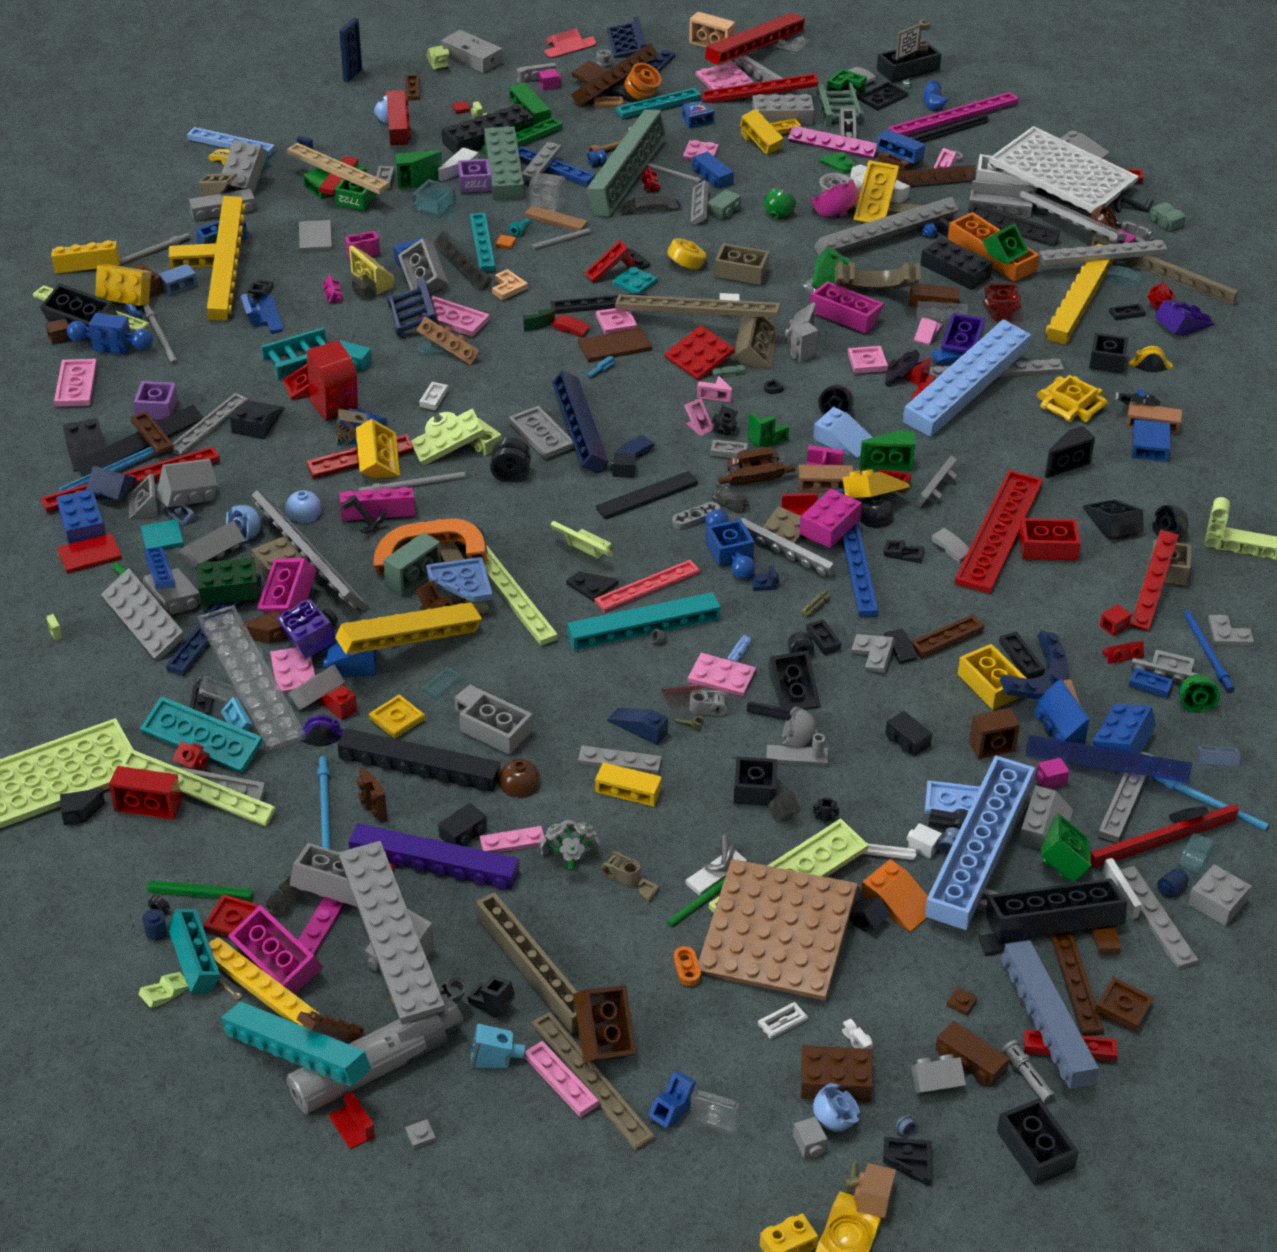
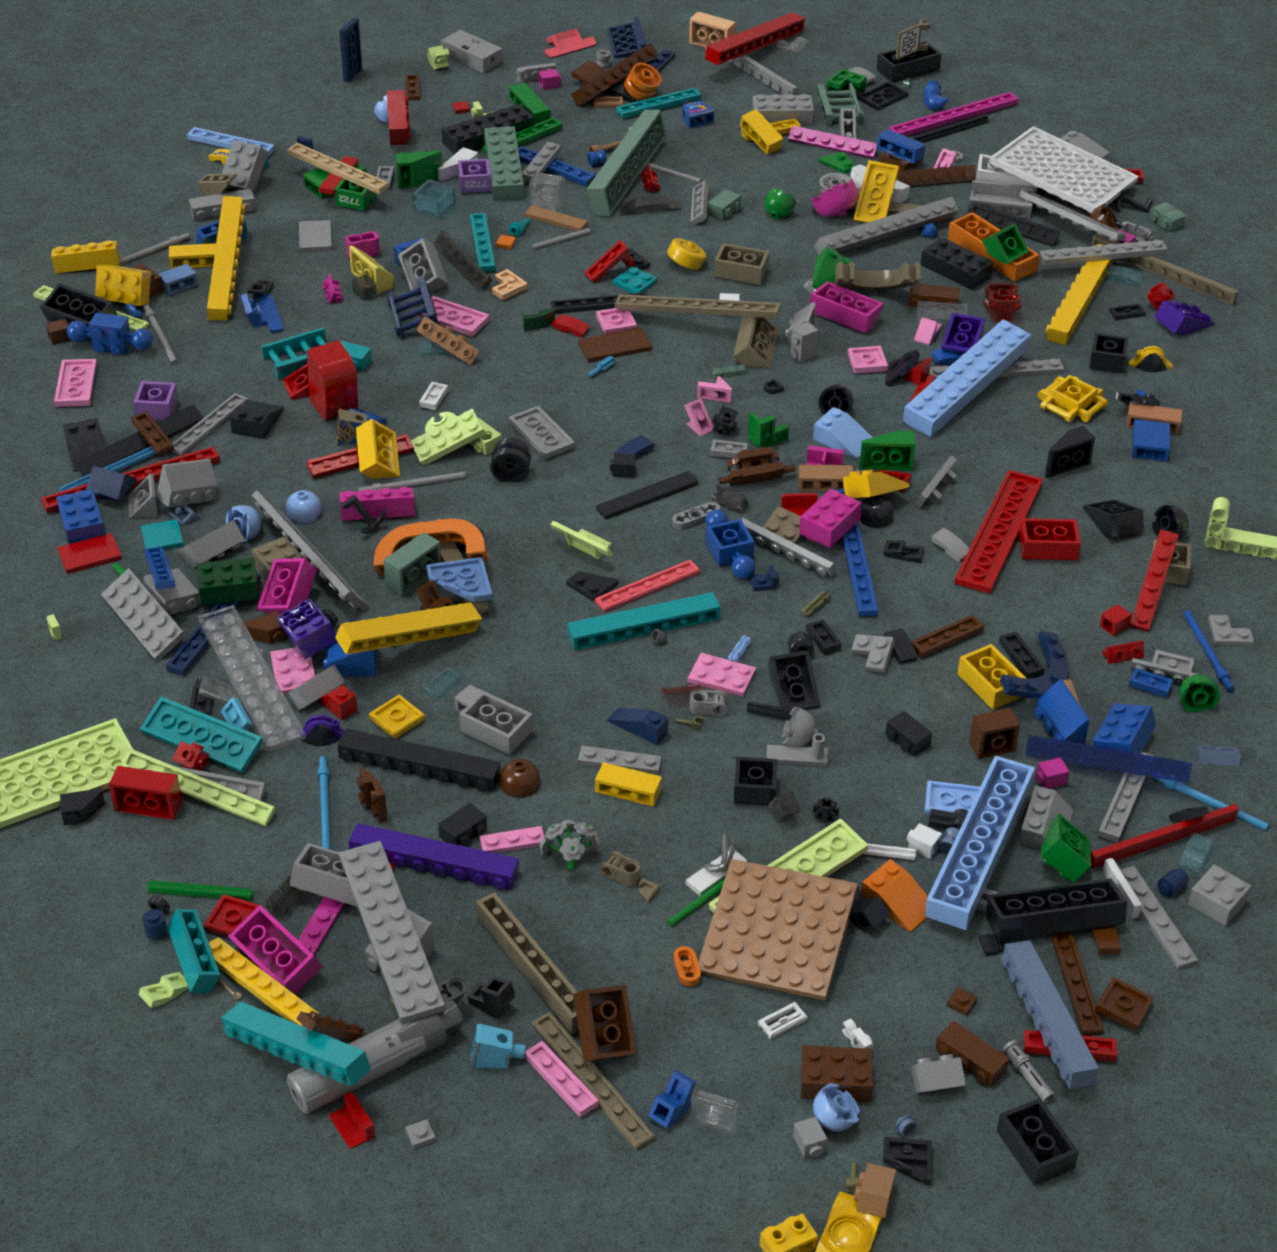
(519, 601): yellowish green plate -> none
(580, 422): dark blue brick -> none
(695, 147): bright pink plate -> none
(699, 352): red plate -> none
(713, 170): blue brick -> none
(723, 76): bright pink plate -> none
(763, 88): red tile -> none
(943, 227): black tile -> none

